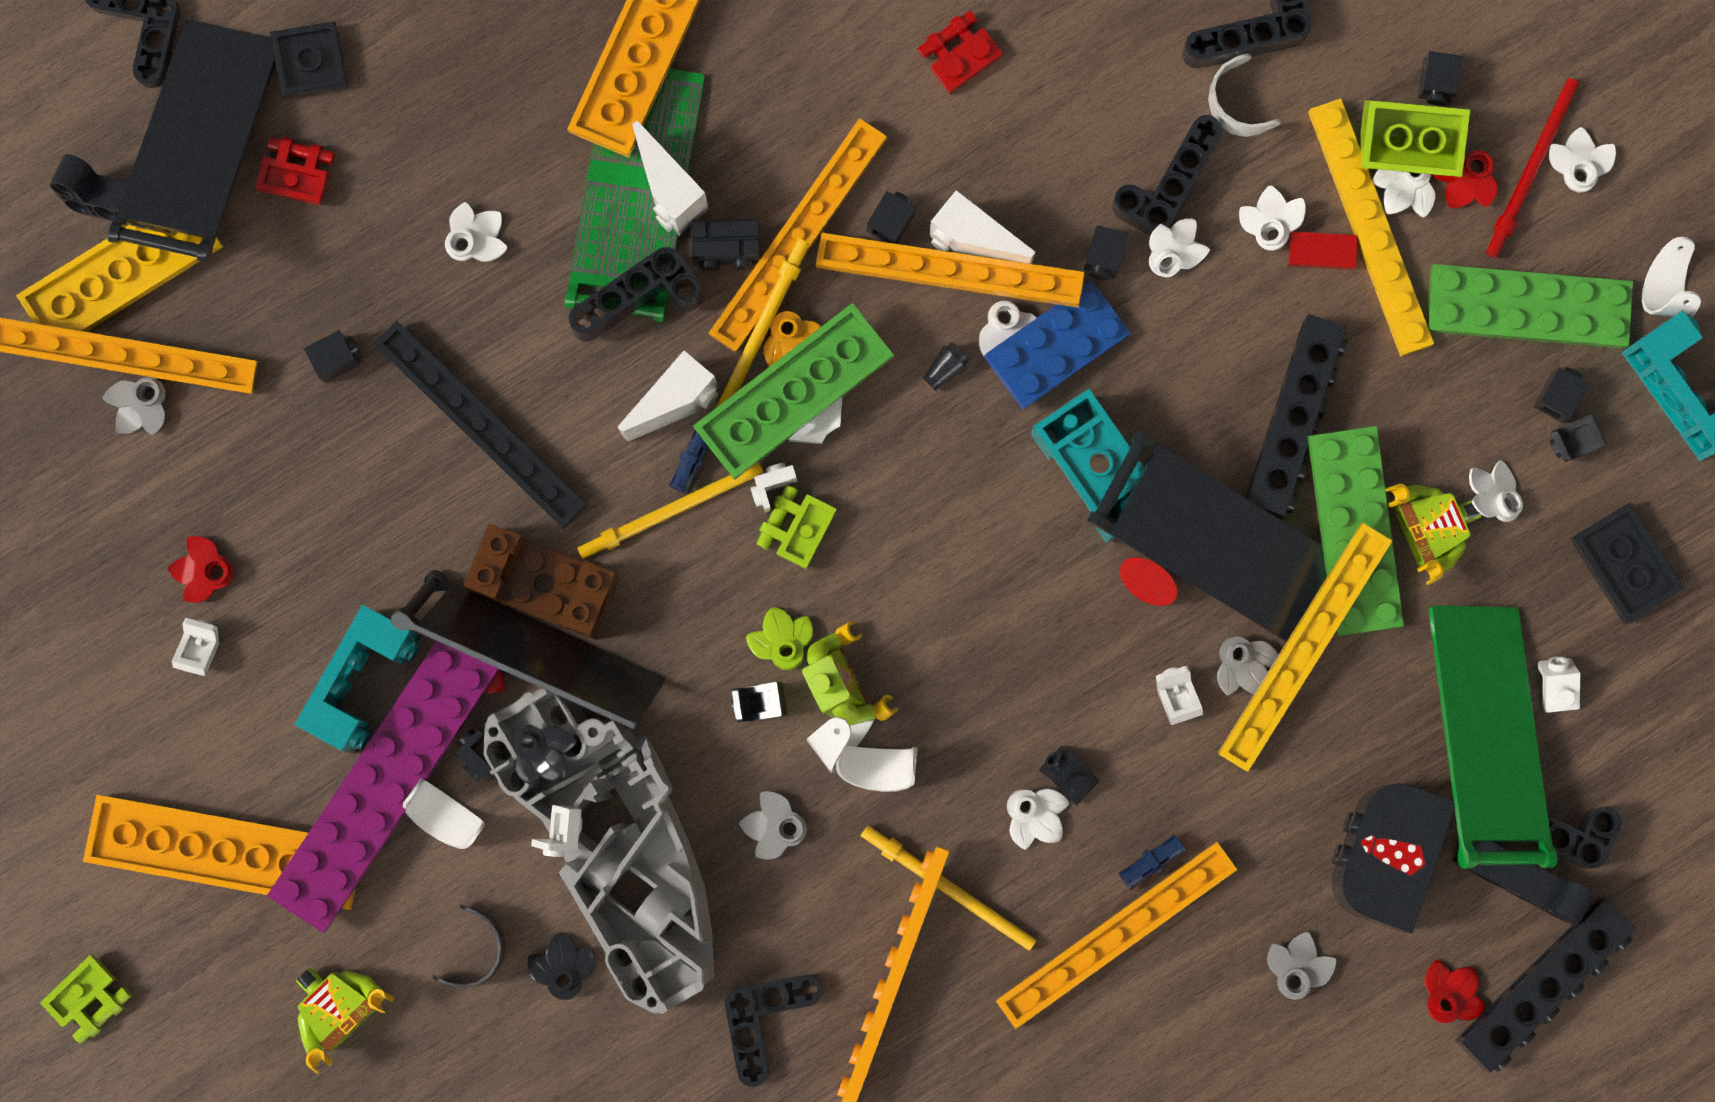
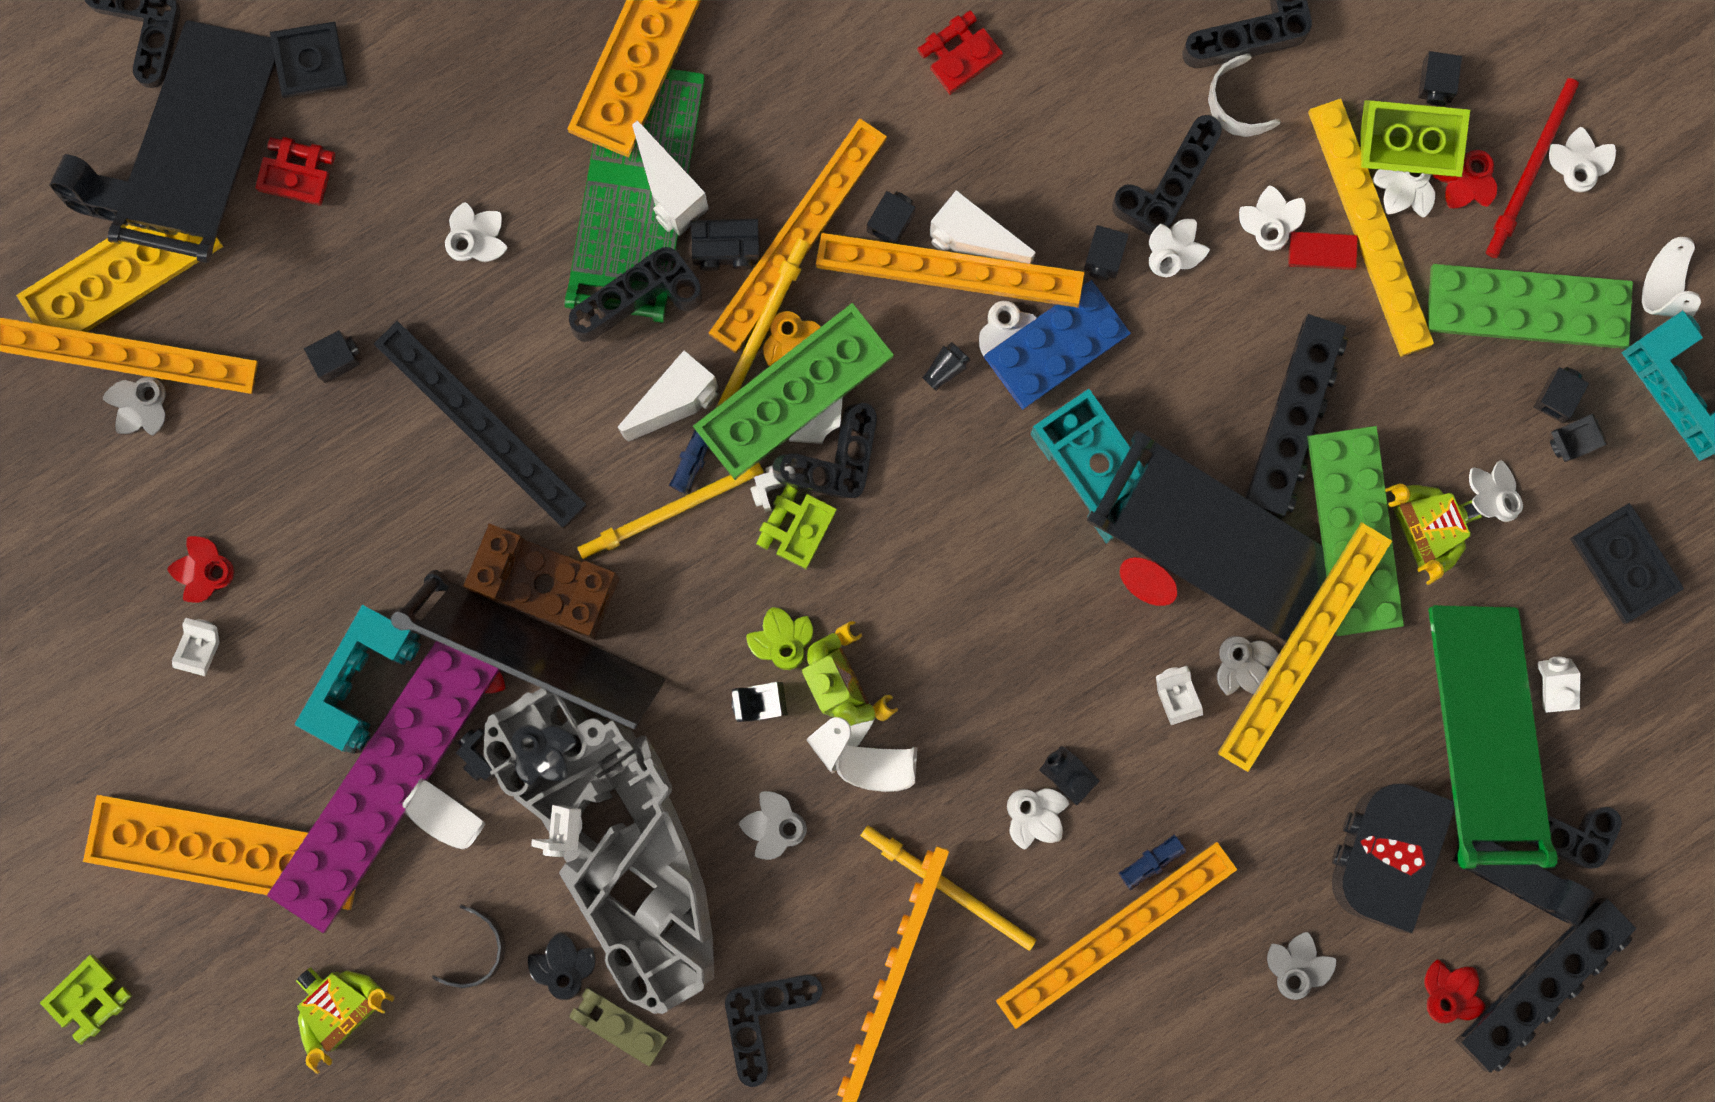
(619, 1027): none -> olive plate
(835, 472): none -> black beam

